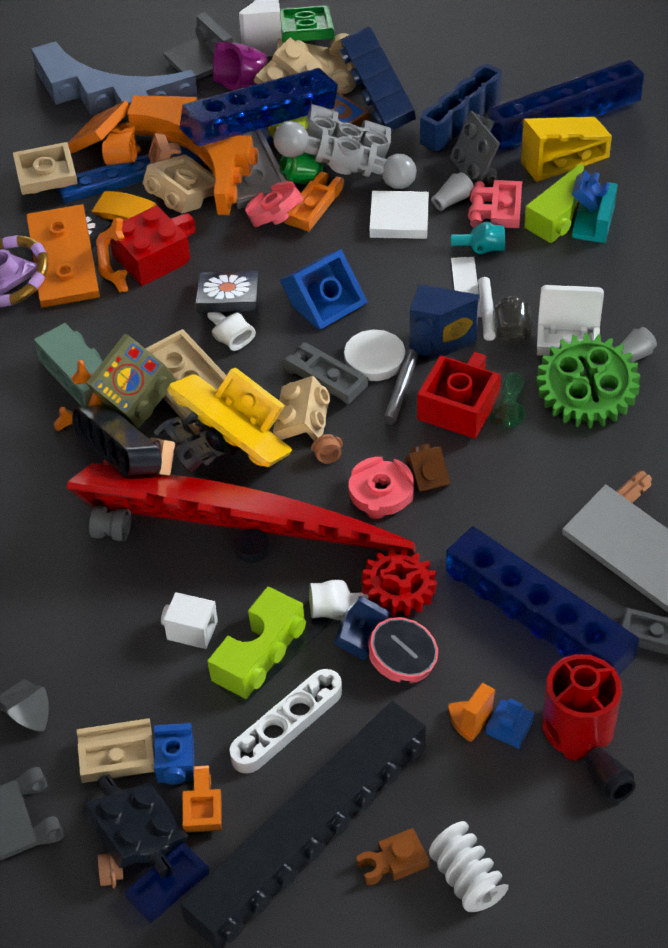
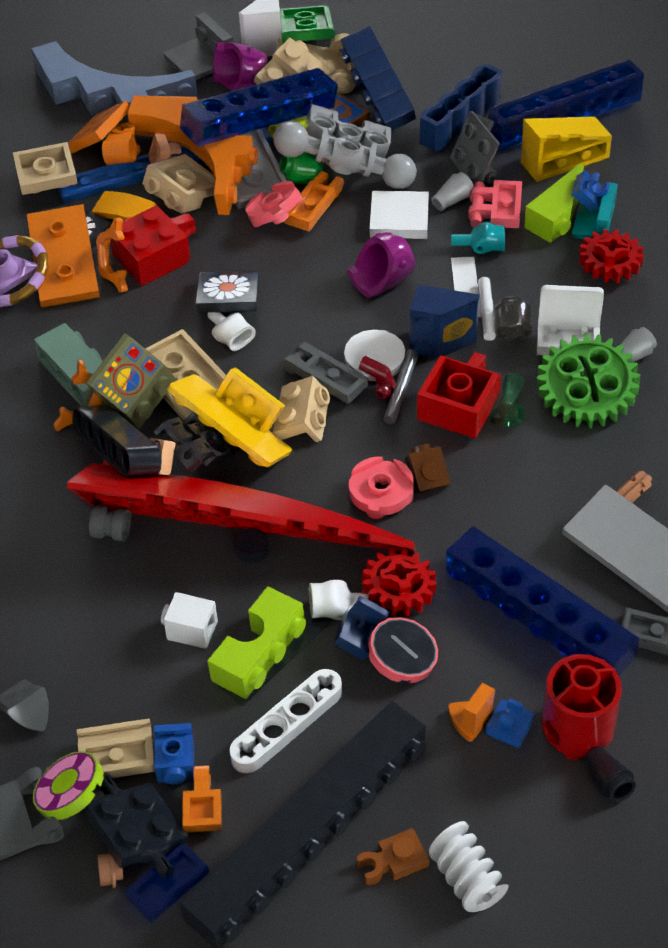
(68, 785): none -> tile
(324, 289): blue slope -> none
(327, 448): nougat plate -> none
(382, 264): none -> magenta helmet
(382, 375): none -> dark red arm
(611, 255): none -> red gear

